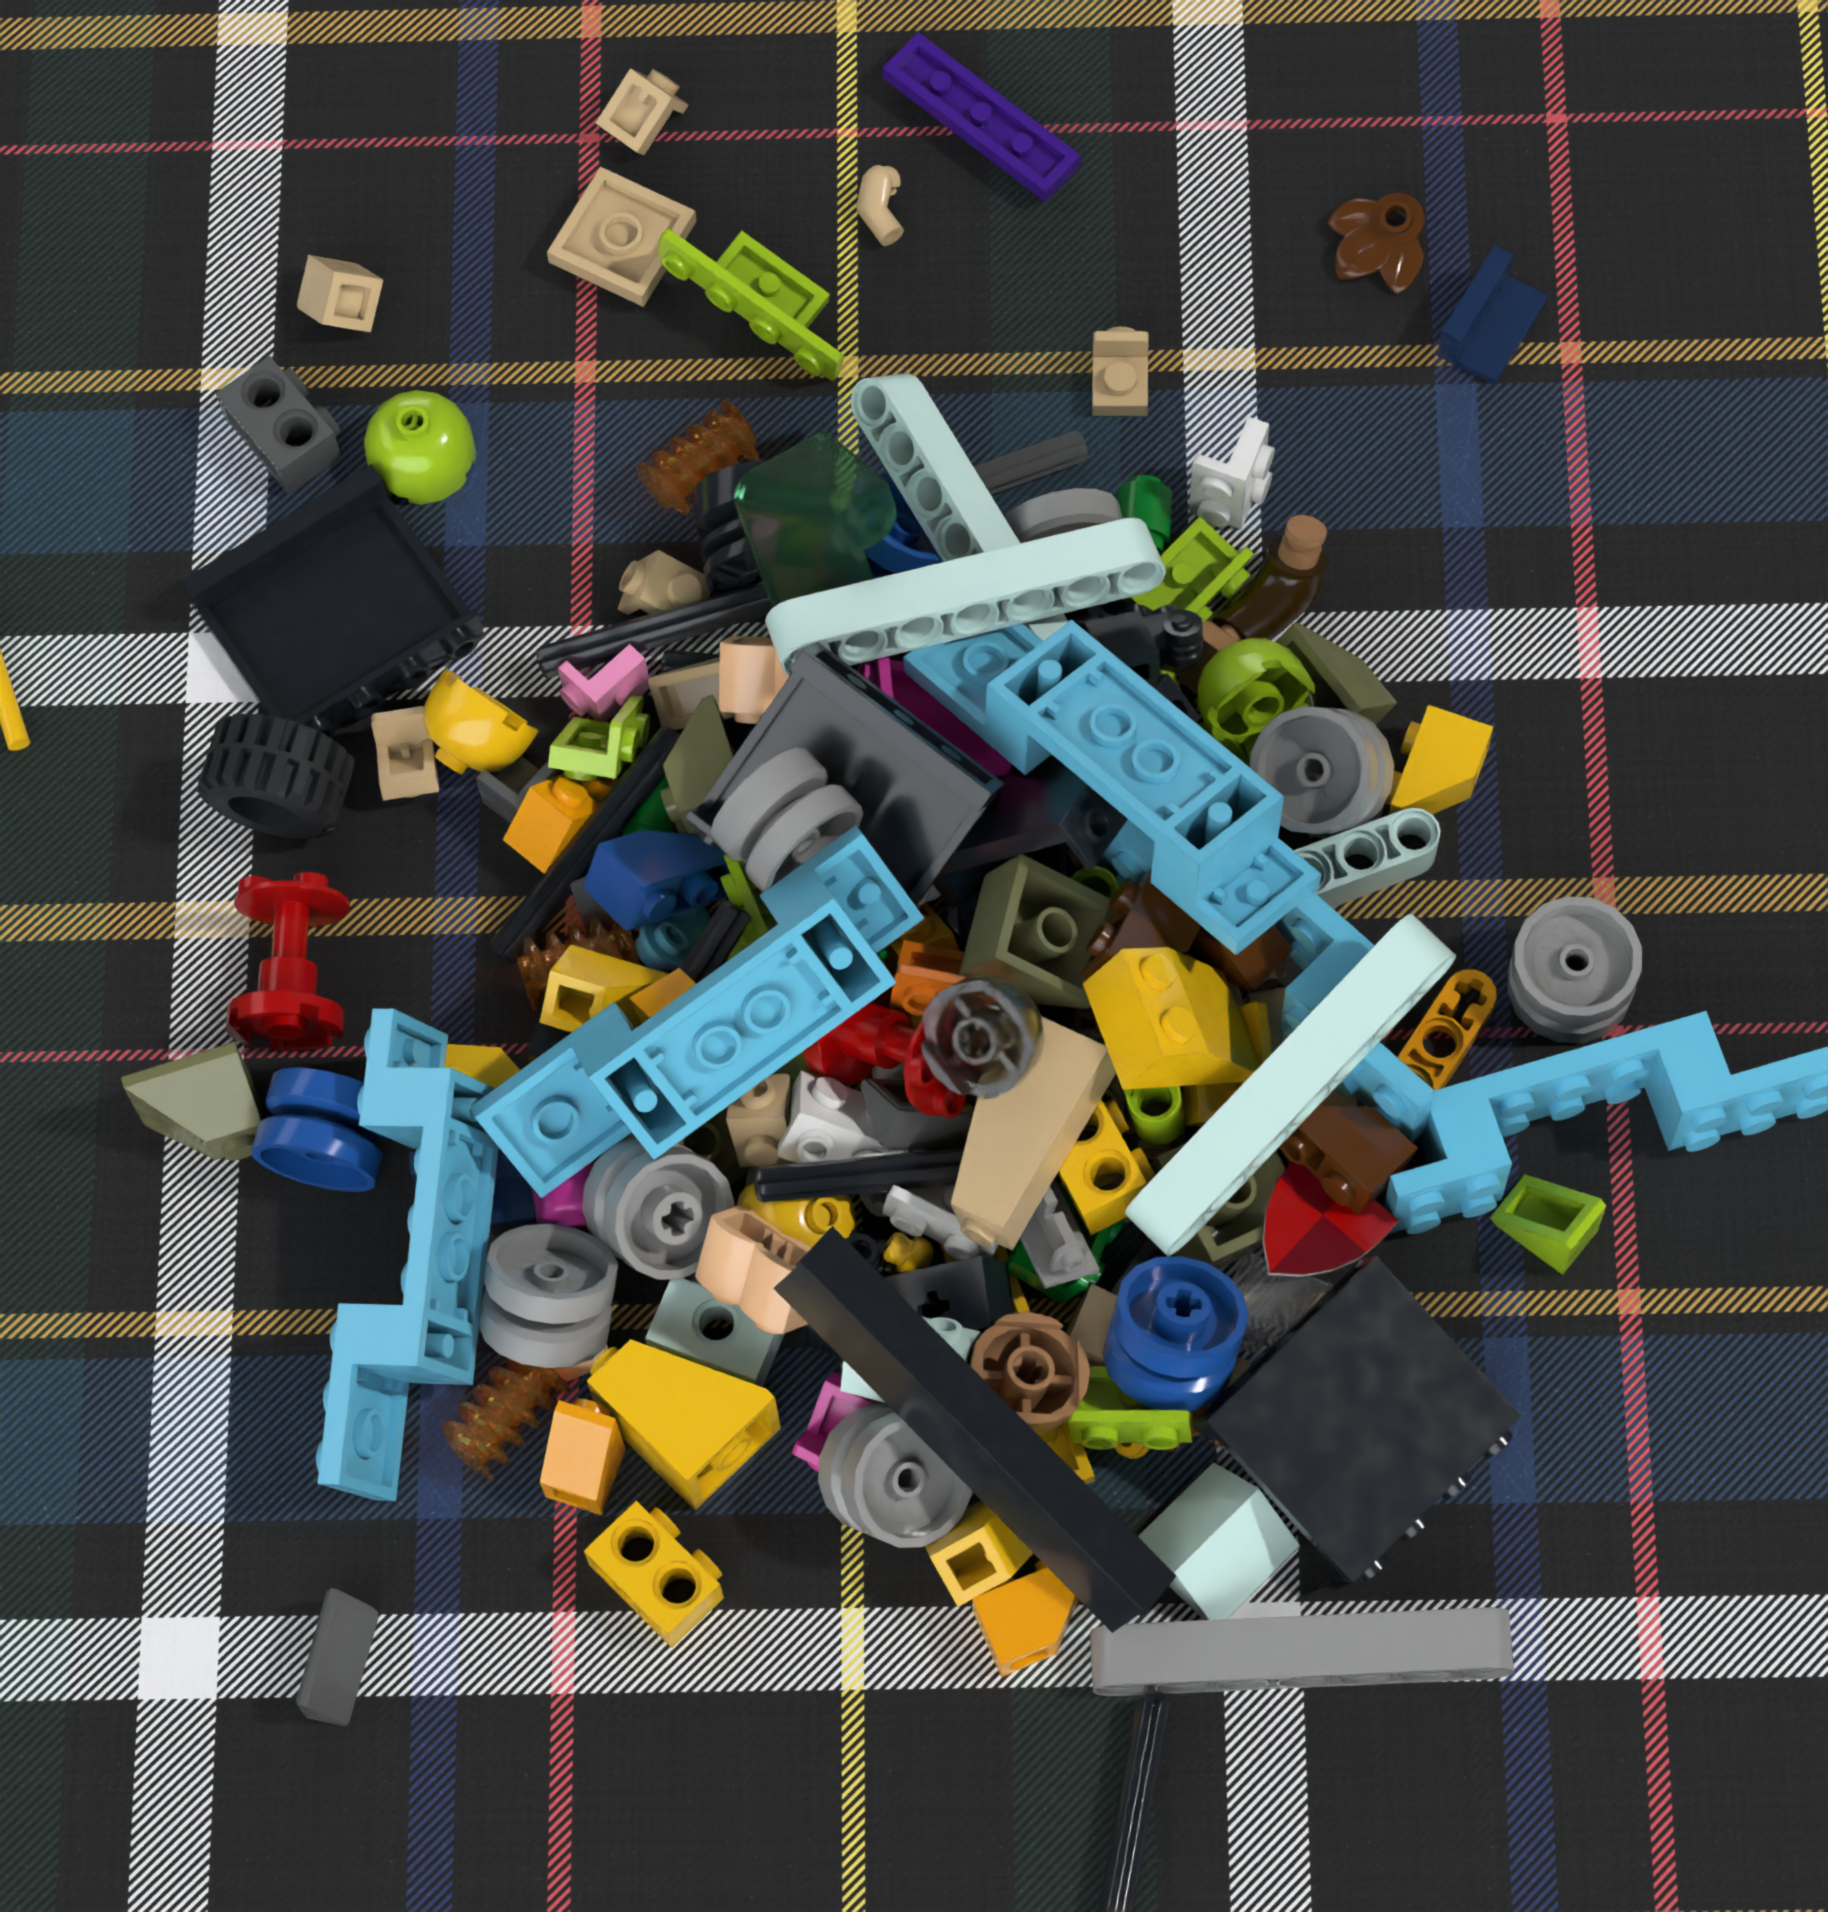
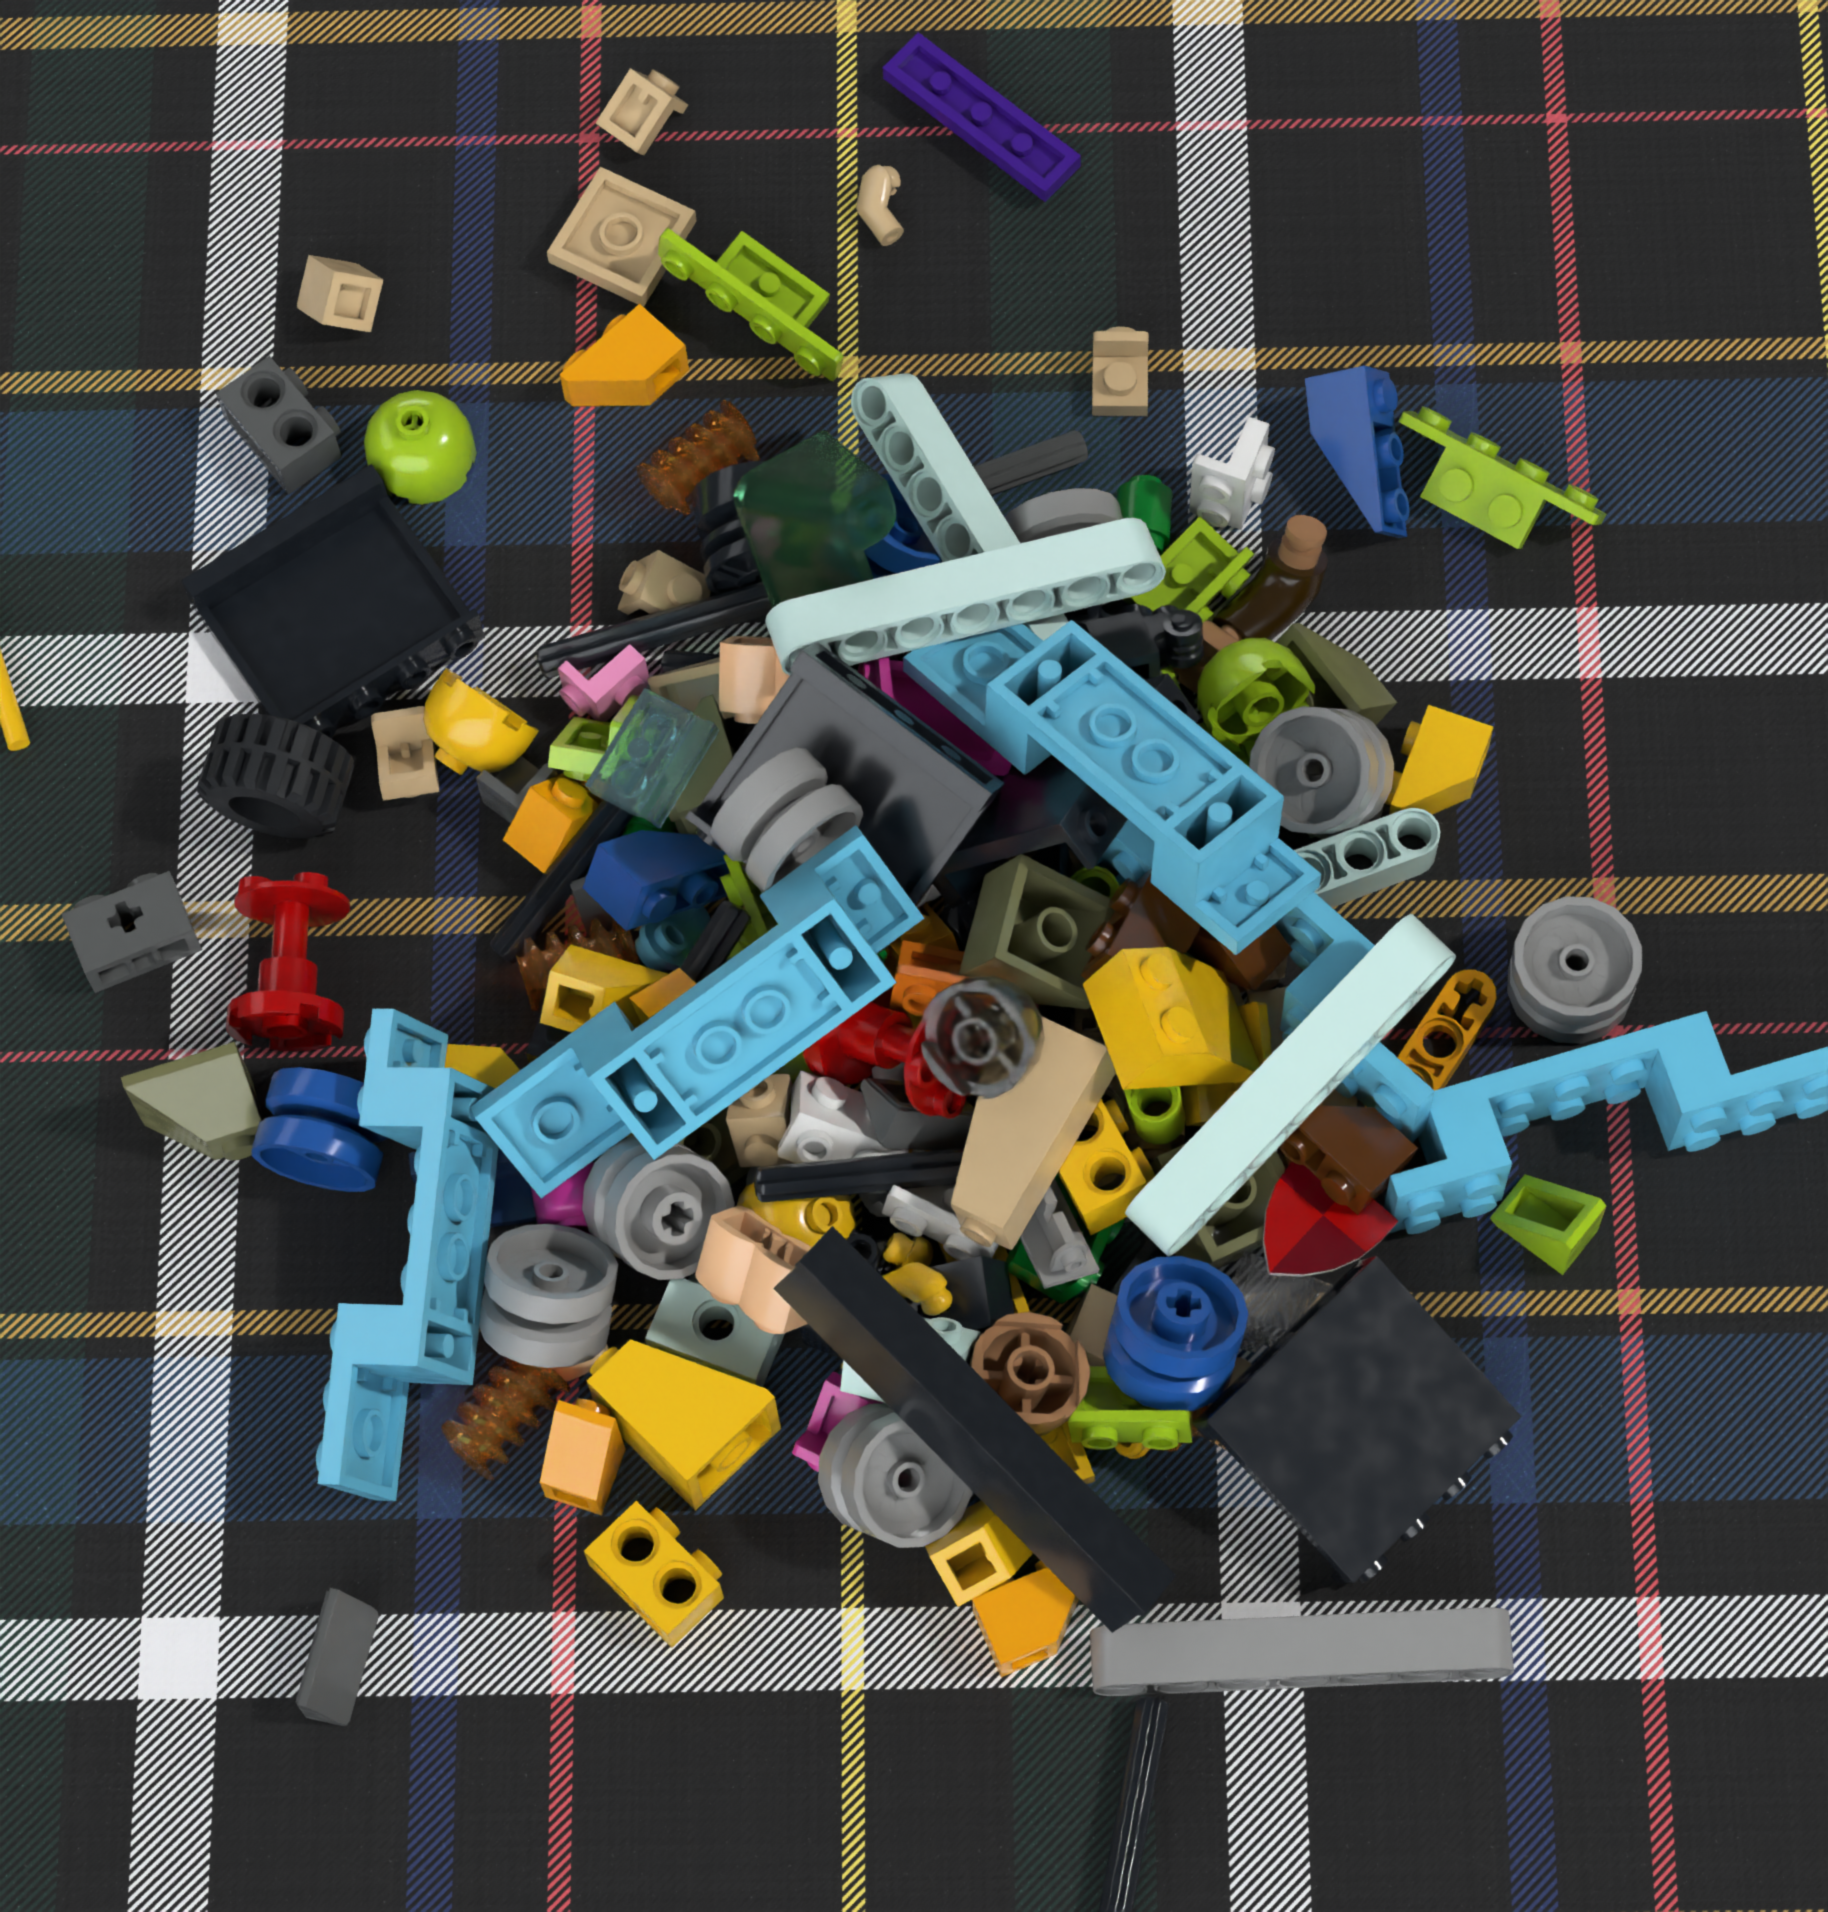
(160, 935): none -> dark grey brick
(627, 365): none -> light orange slope
(652, 757): none -> clear light blue plate
(921, 1285): none -> yellow arm
(1219, 1542): light aqua slope -> none
(1356, 431): none -> blue slope
(1374, 244): reddish brown plate -> none
(1489, 489): none -> lime bracket
(1490, 319): dark blue panel -> none

